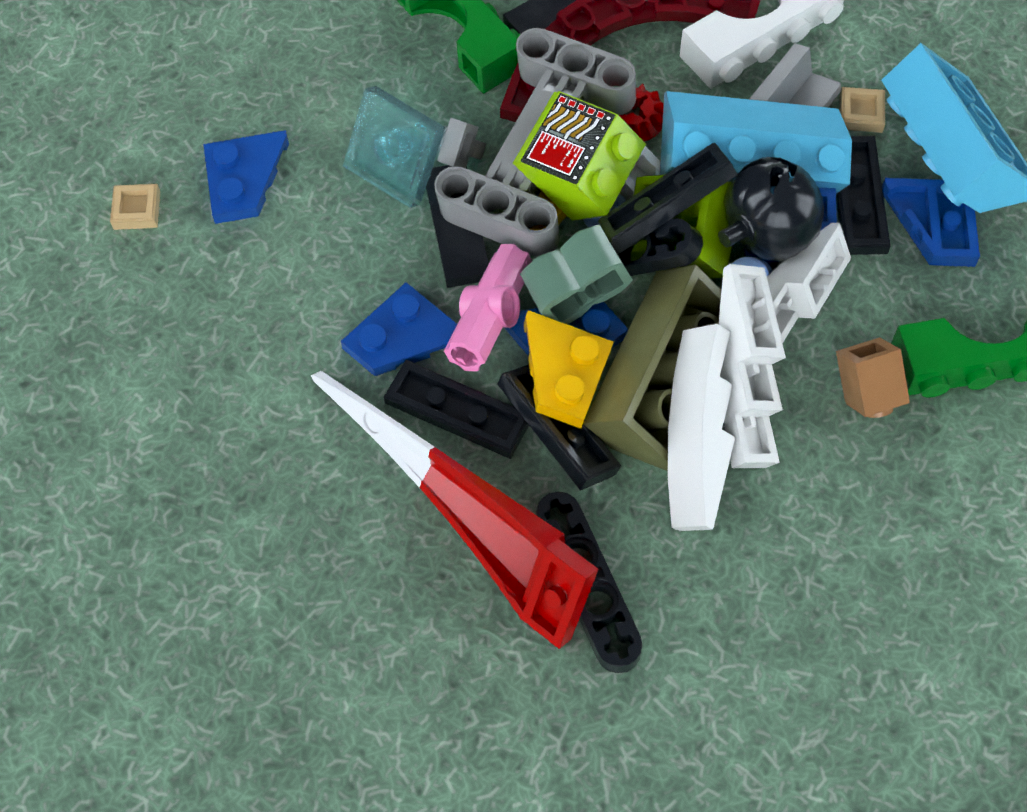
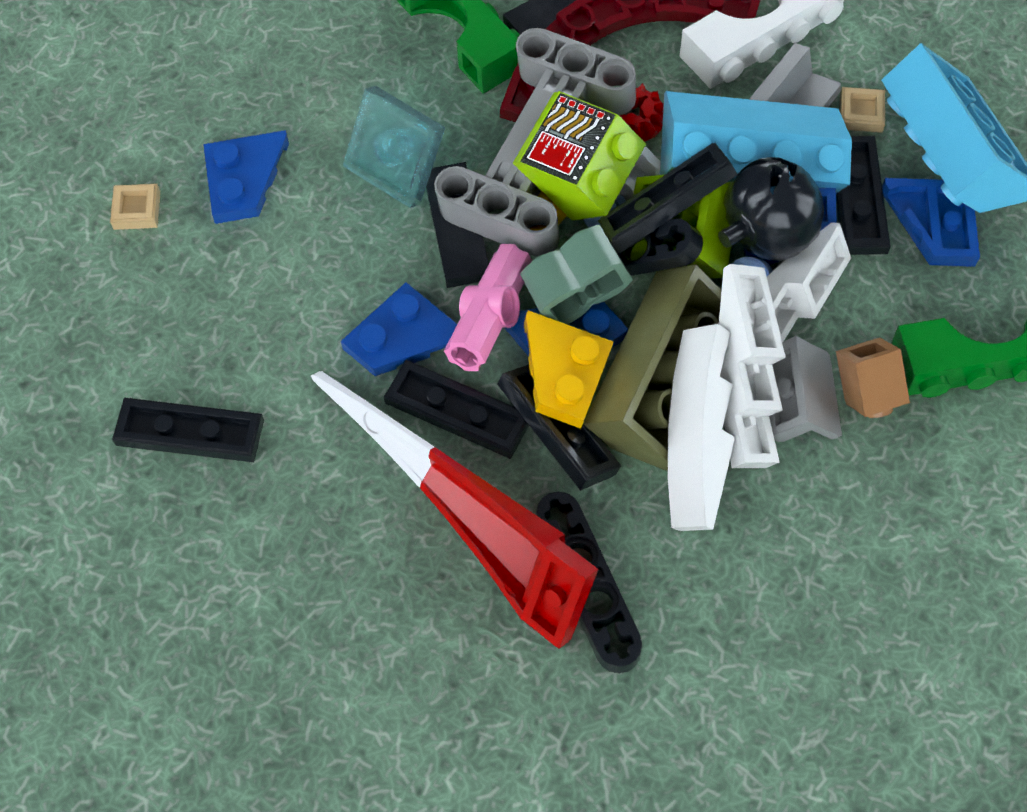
(188, 429): none -> black tile
(460, 144): light grey plate -> none
(805, 392): none -> light grey panel

